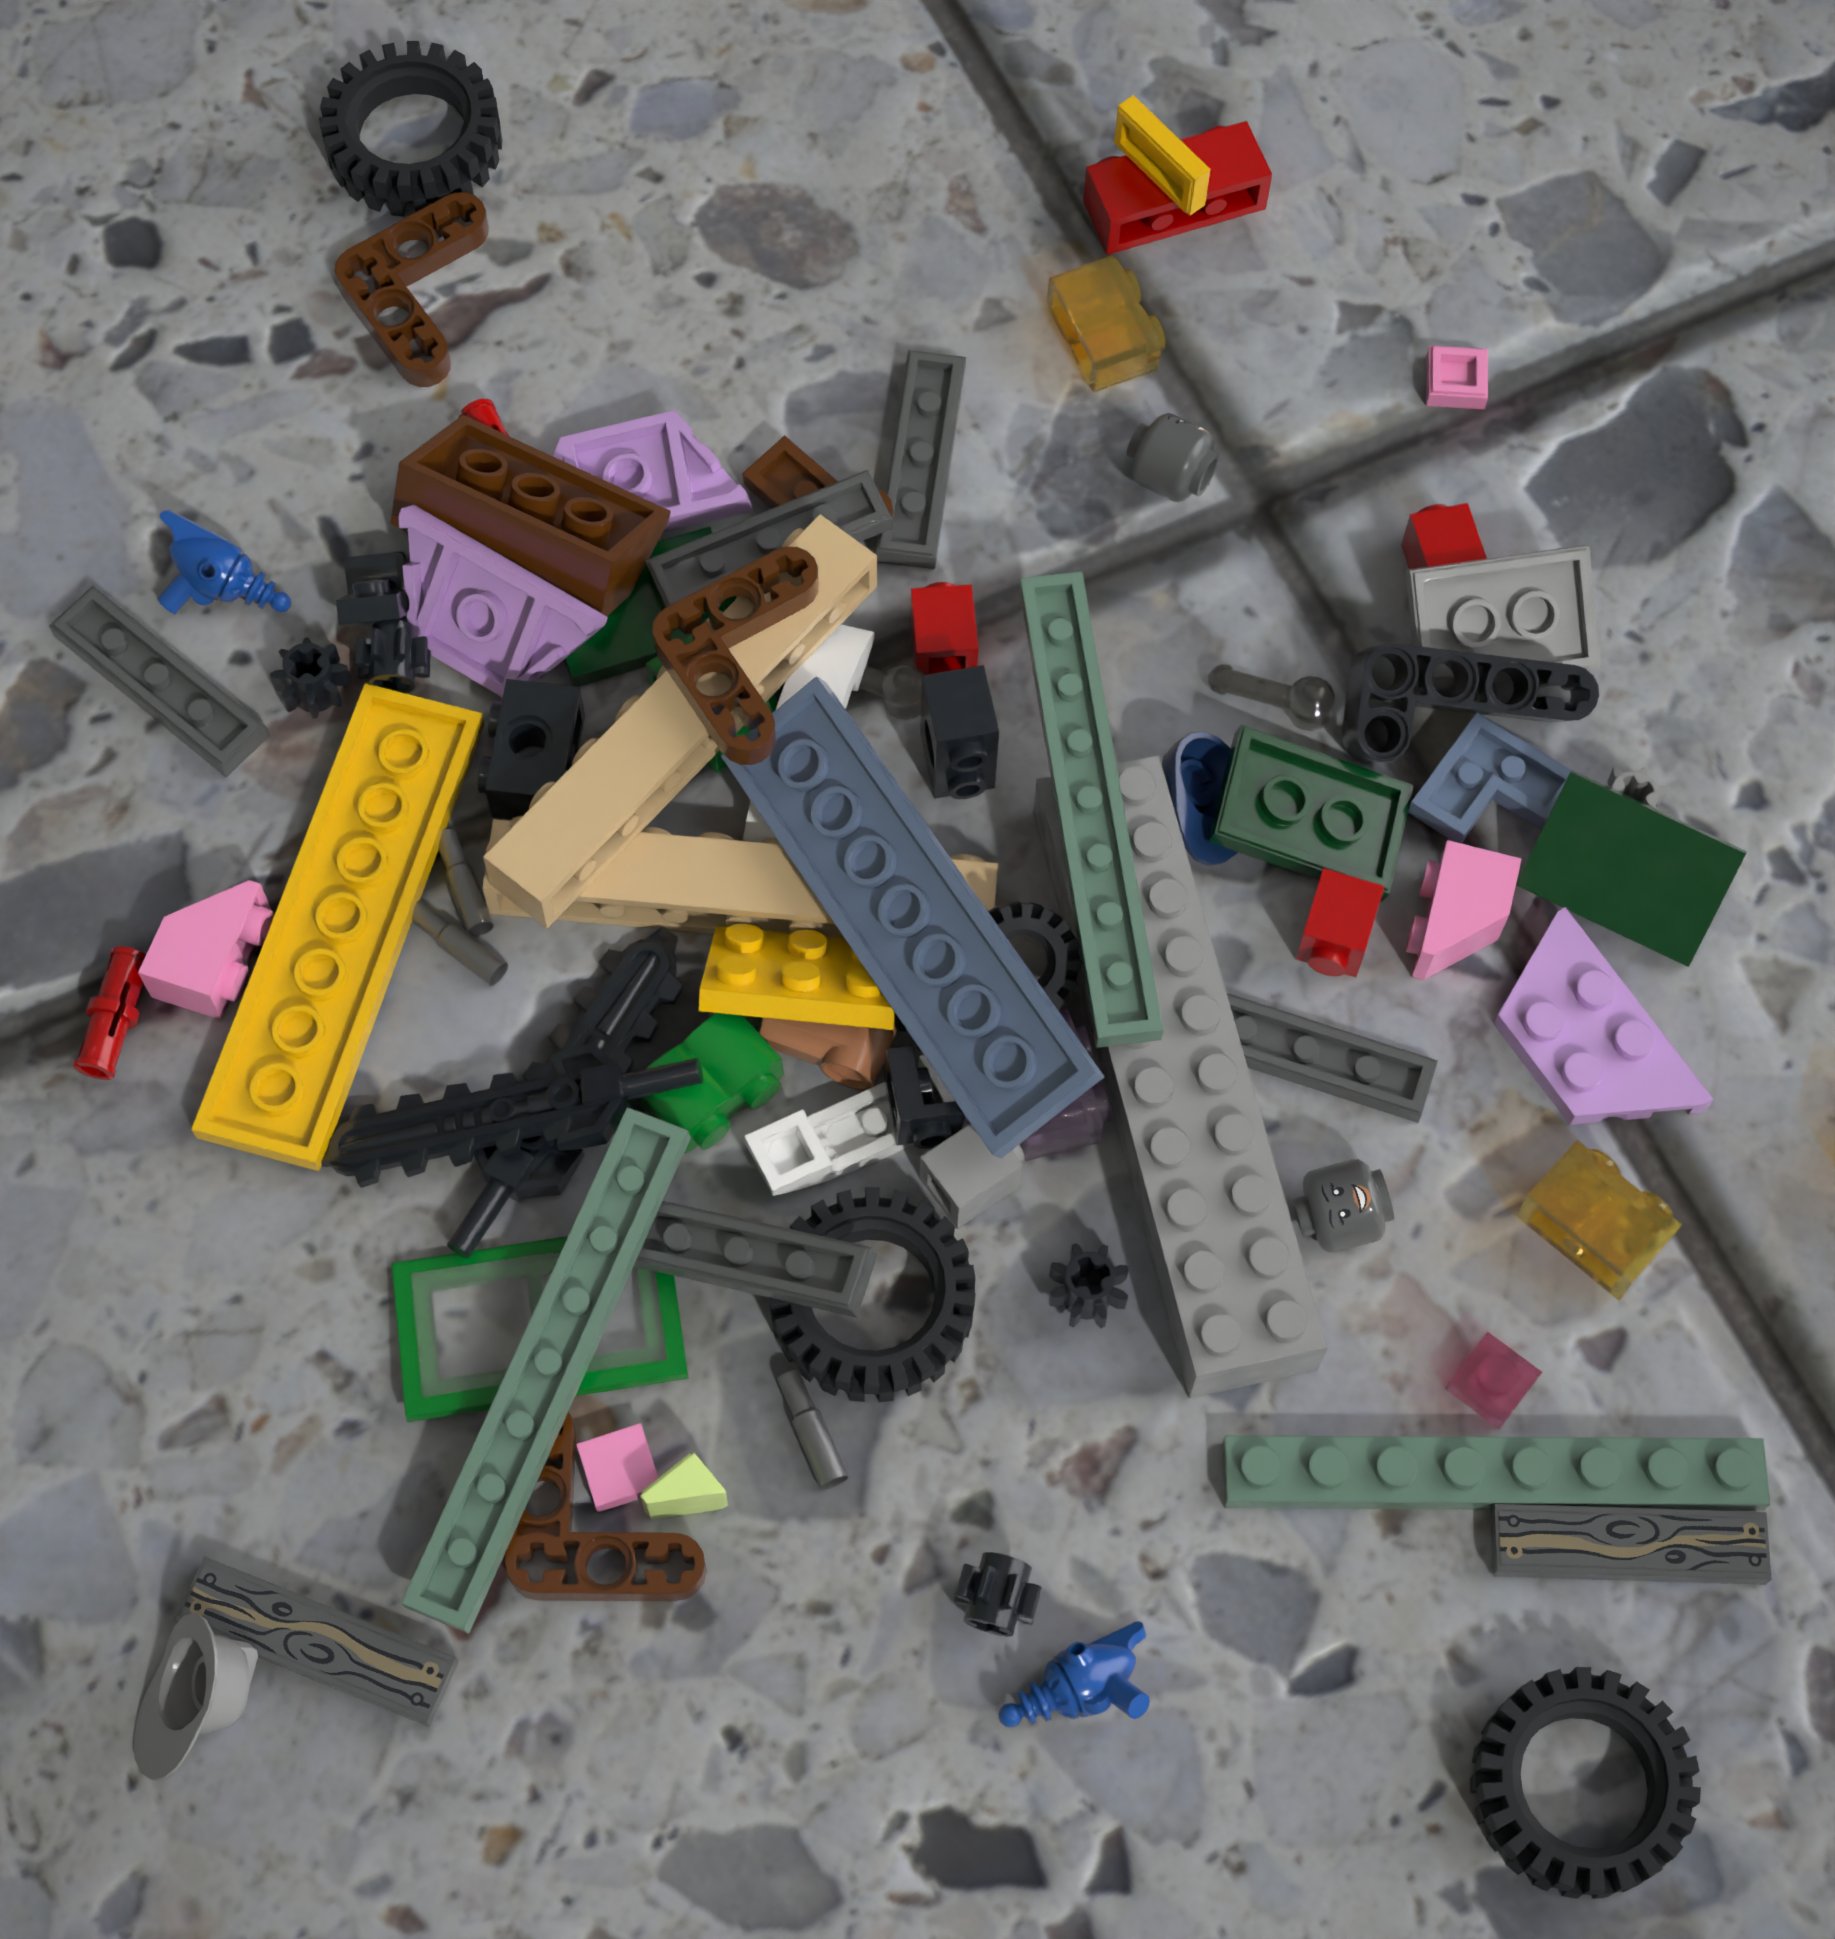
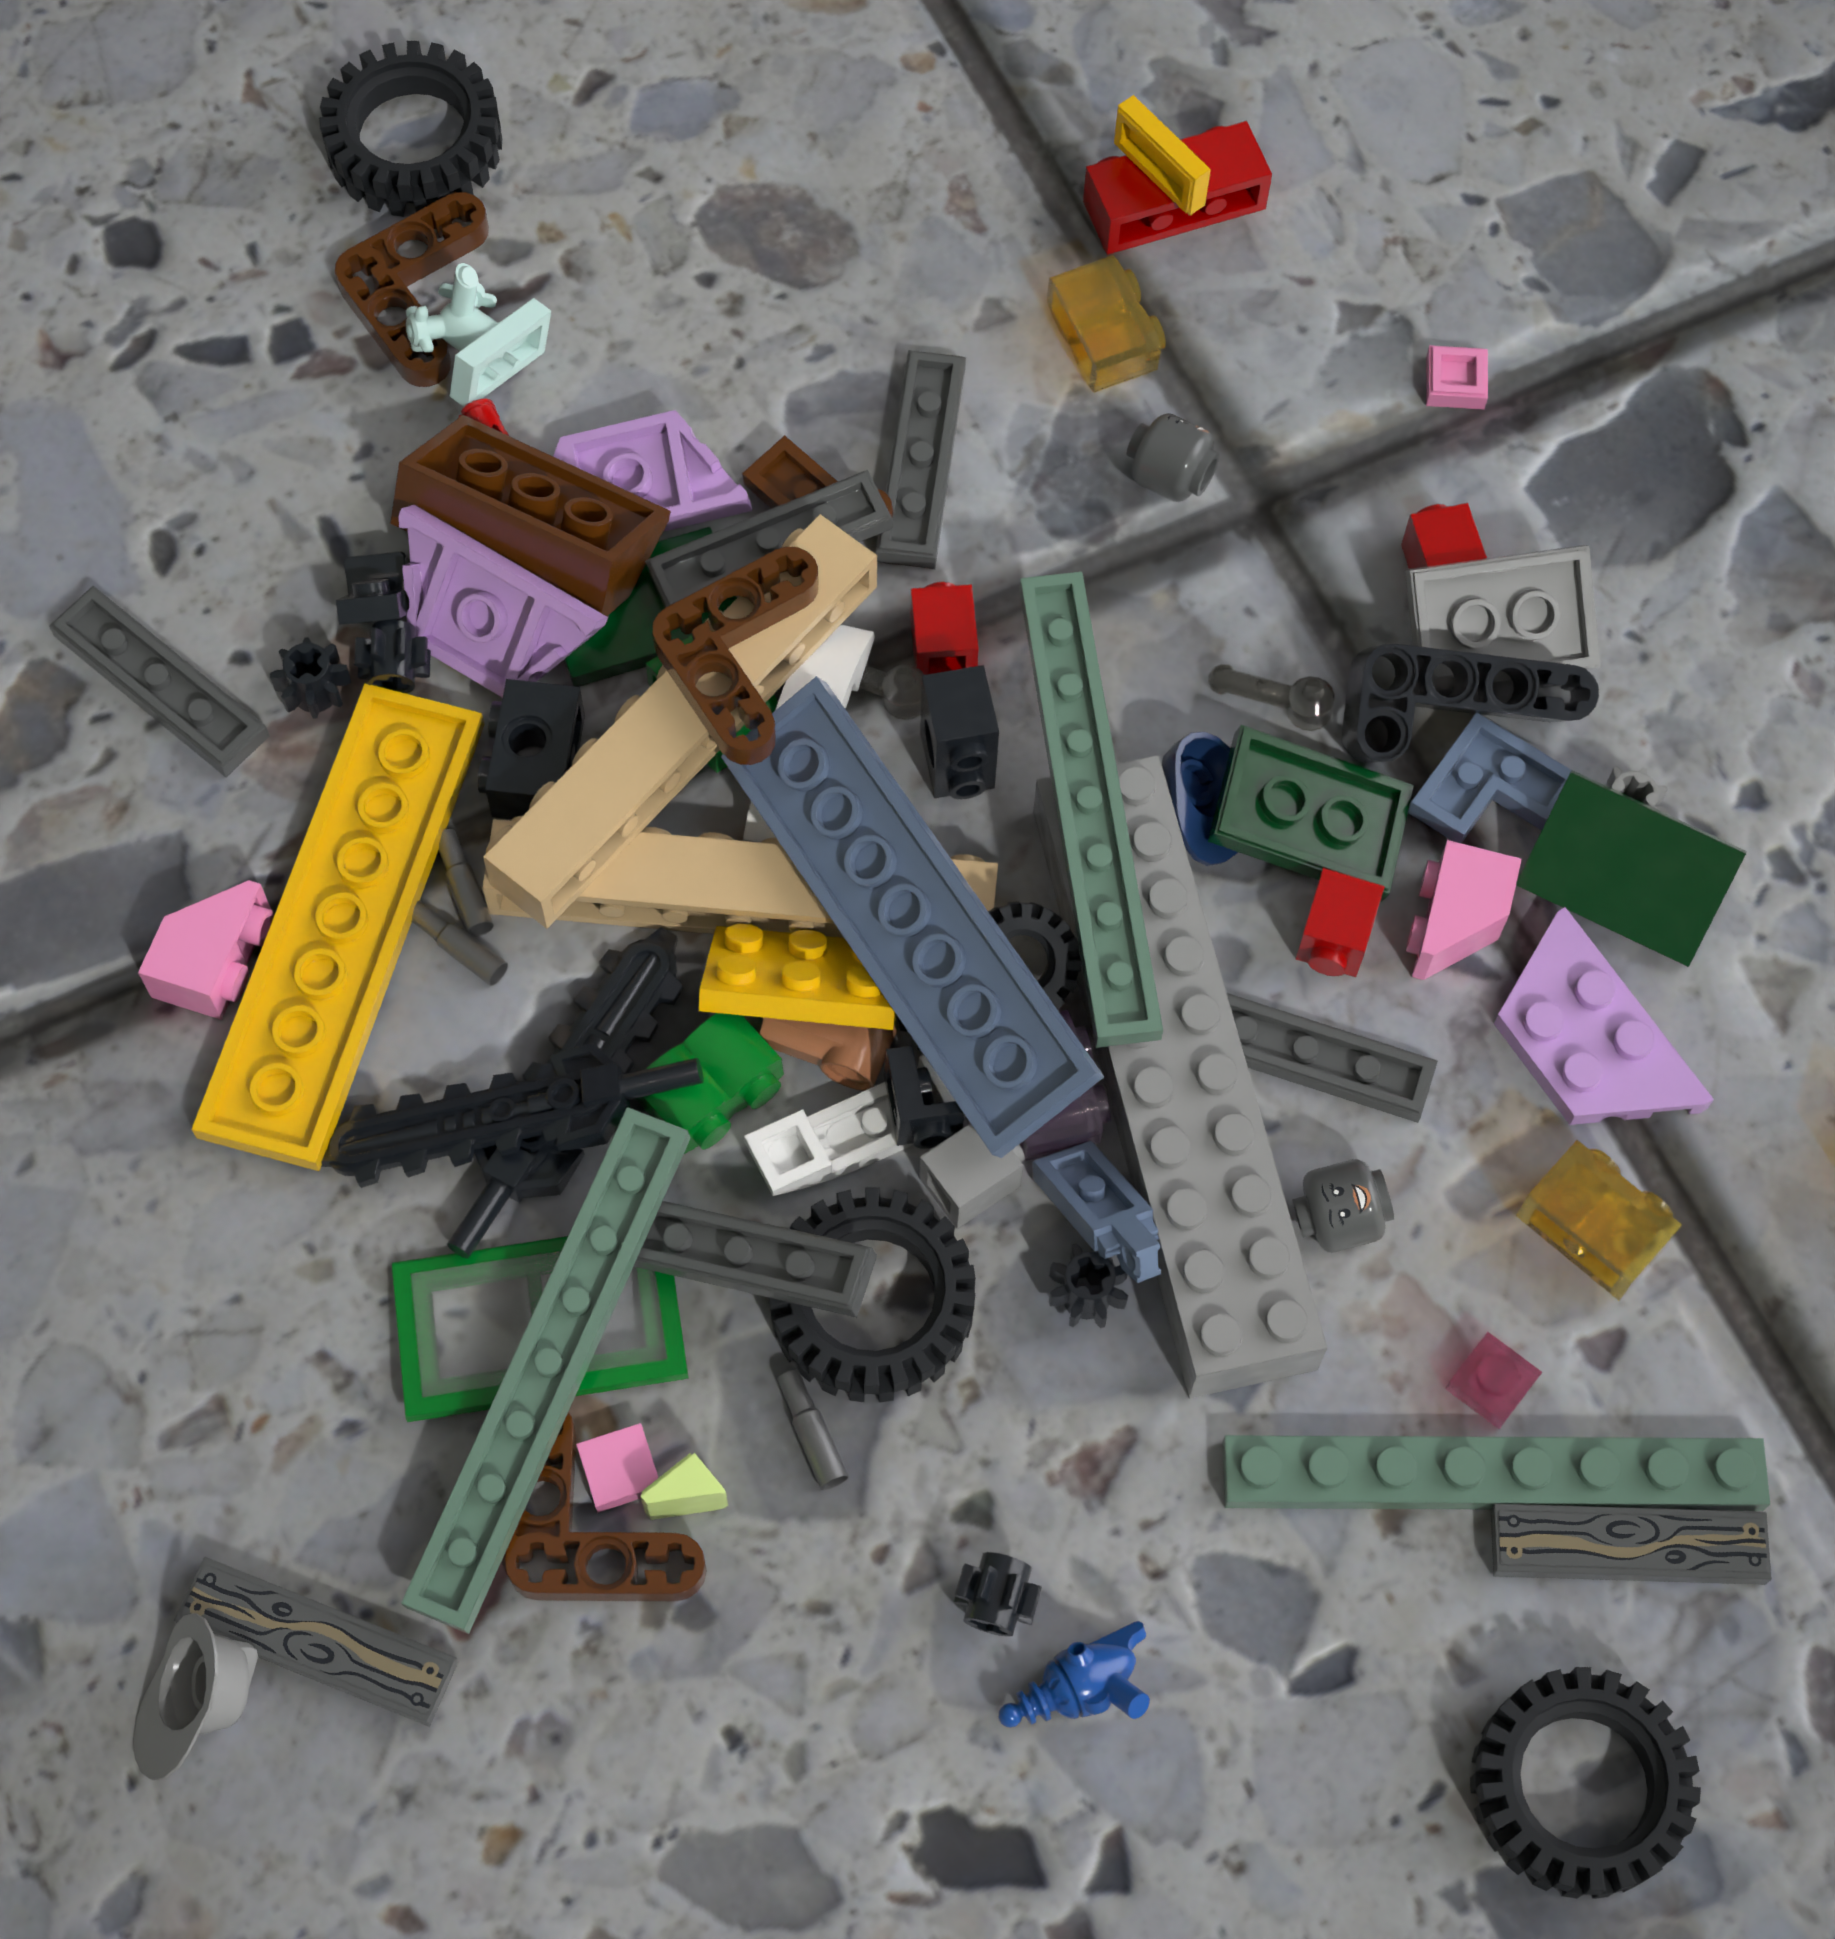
(111, 1014): red pin -> none
(212, 569): blue piece -> none
(487, 349): none -> light aqua piece
(1101, 1207): none -> sand blue hinge

